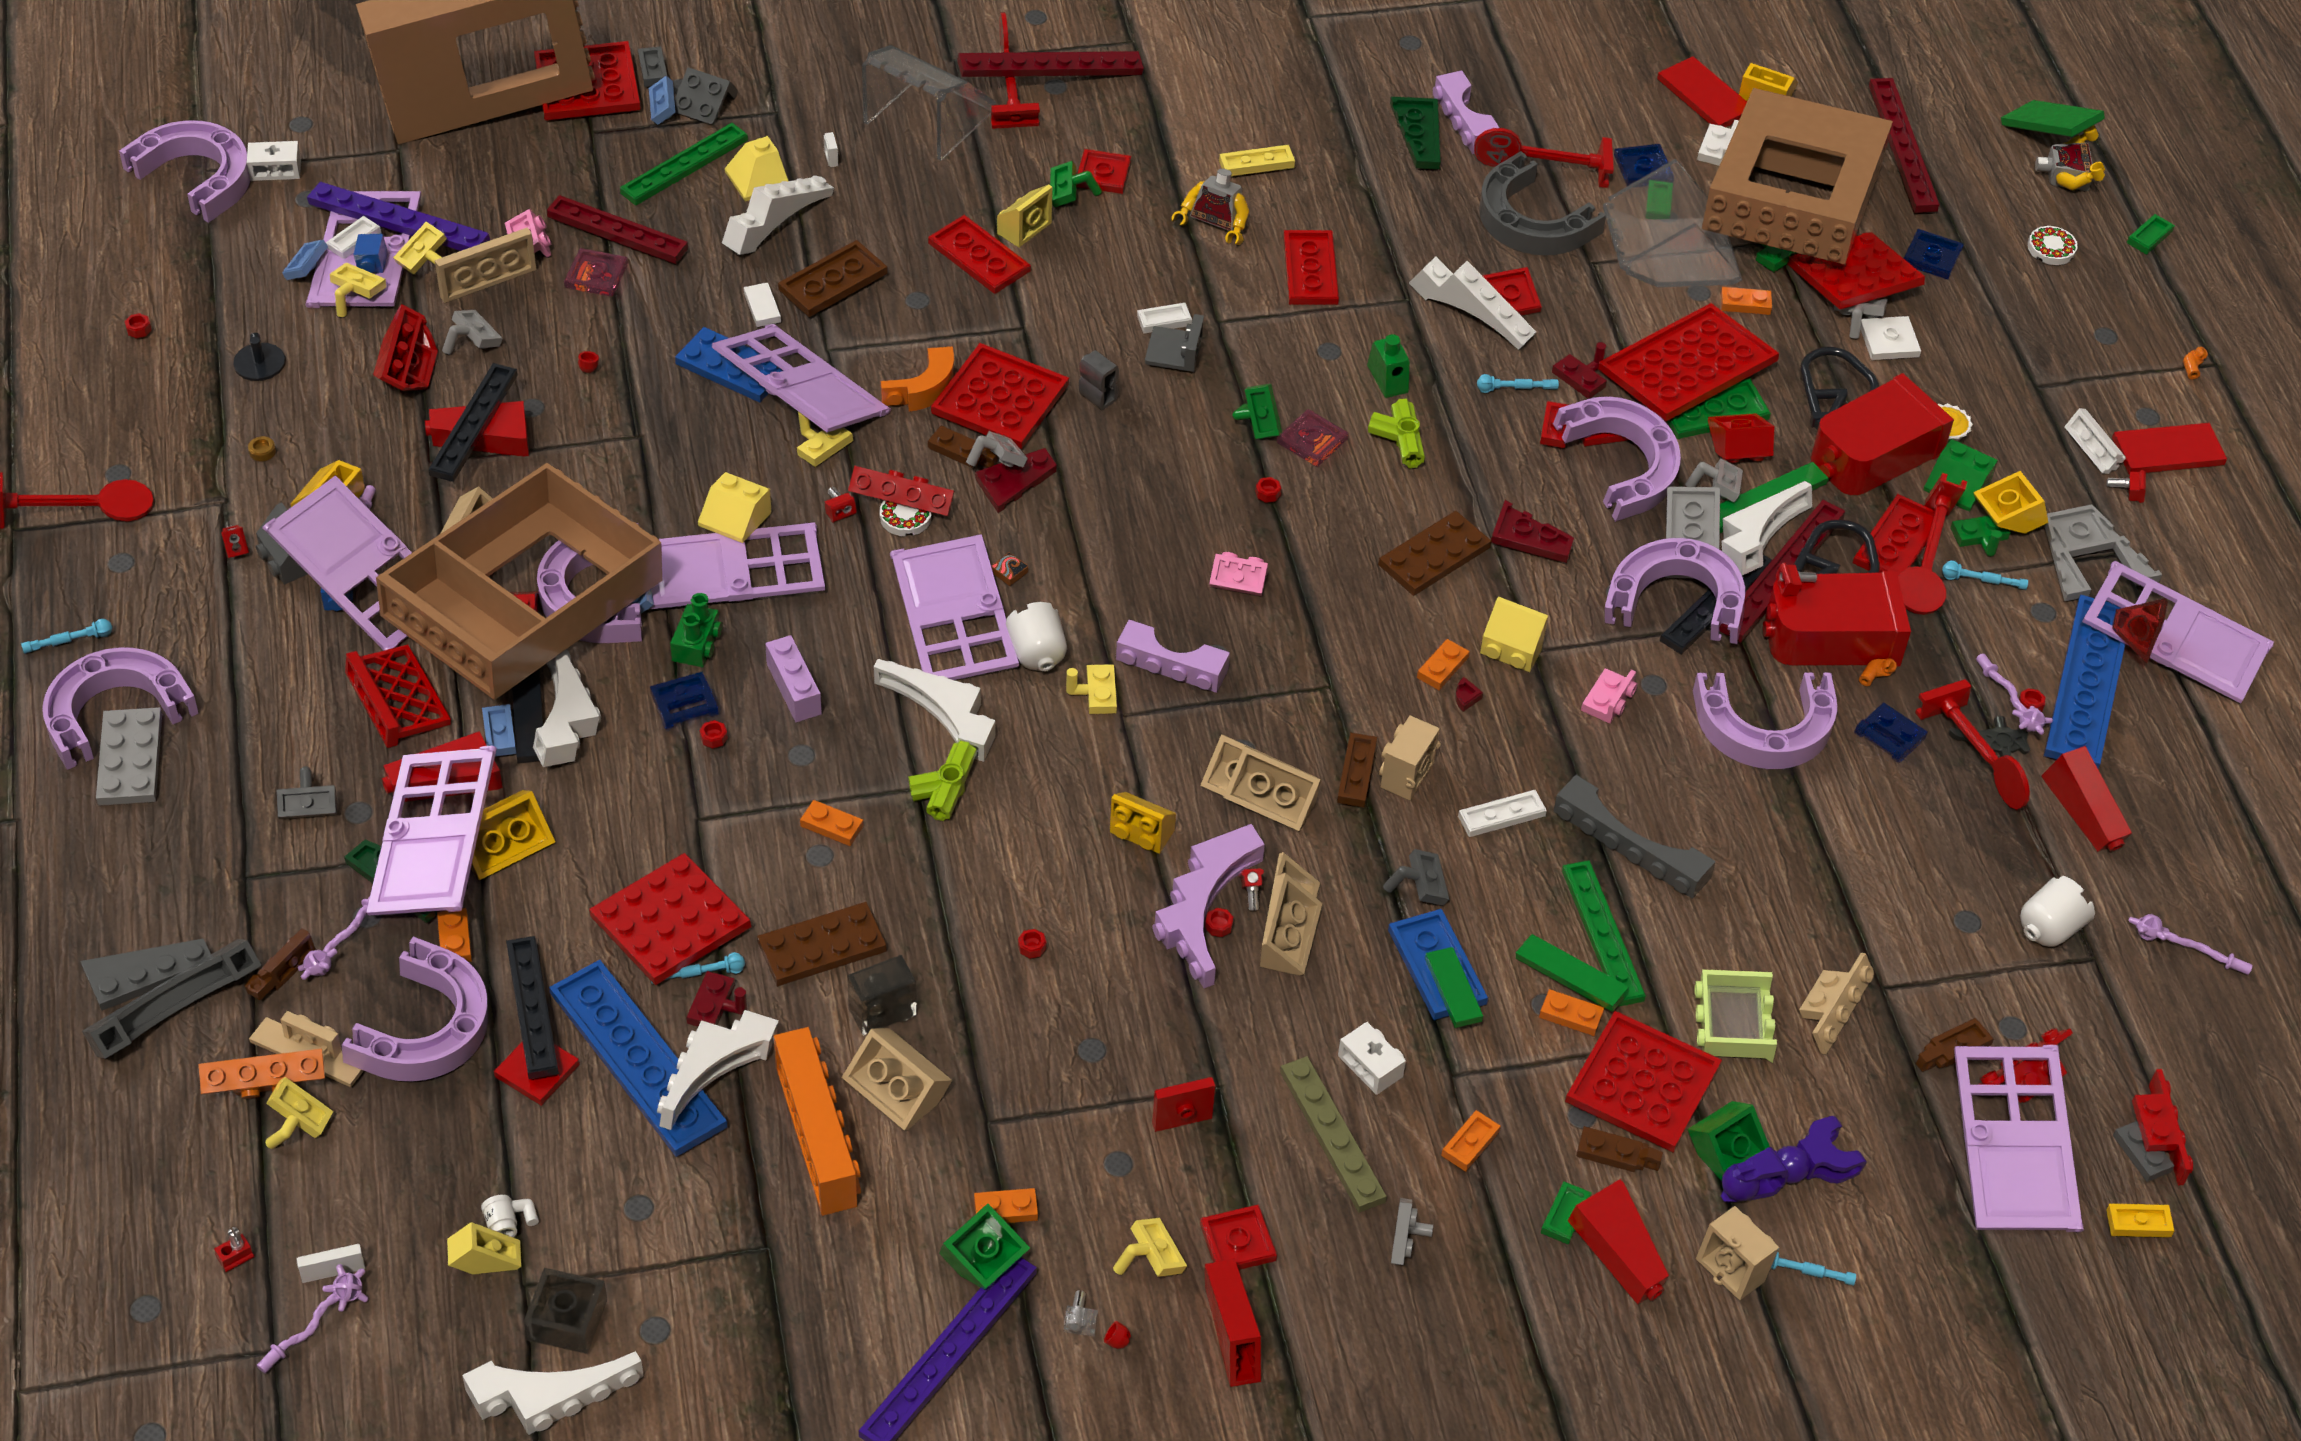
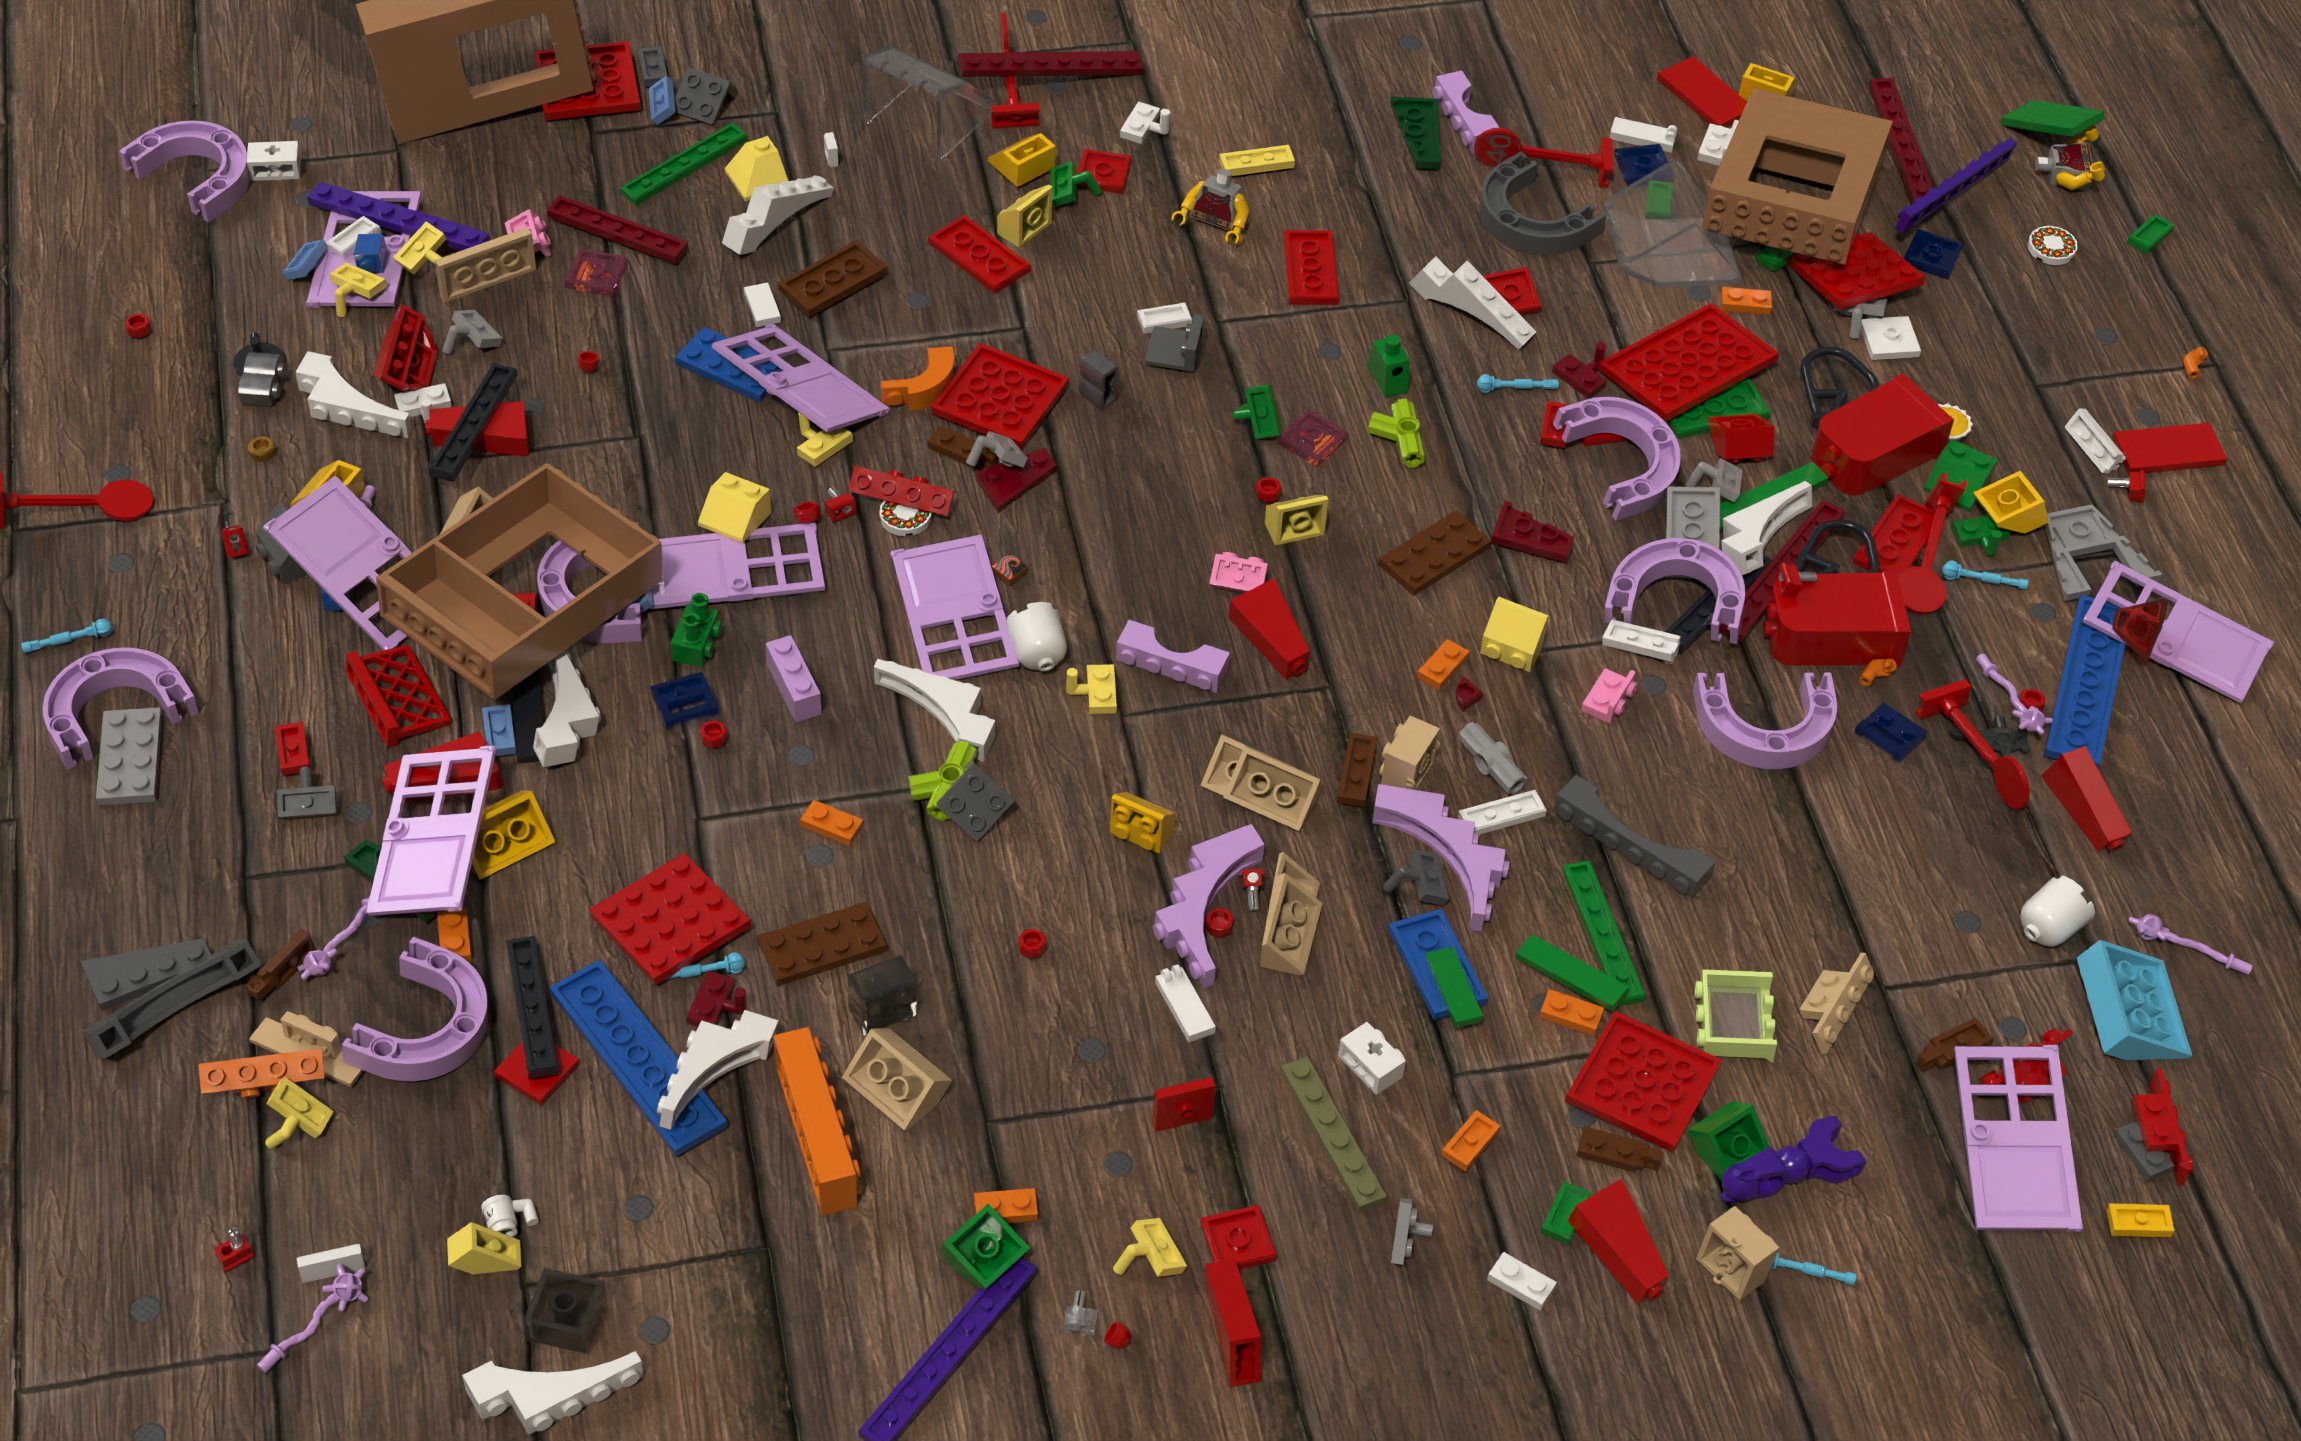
(261, 379): none -> flat silver brick
(292, 748): none -> red plate
(339, 402): none -> white arch
(421, 400): none -> white plate
(807, 512): none -> red tile
(974, 801): none -> dark grey bracket
(1025, 159): none -> yellow slope
(1143, 121): none -> white plate
(1184, 1003): none -> white hinge
(1271, 628): none -> red slope
(1297, 519): none -> light yellow slope
(1453, 839): none -> lavender arch
(1492, 758): none -> light grey piece
(1522, 1281): none -> white plate
(1642, 640): none -> white hinge
(1643, 134): none -> white hinge
(1954, 186): none -> dark purple plate
(2132, 1004): none -> medium azure slope

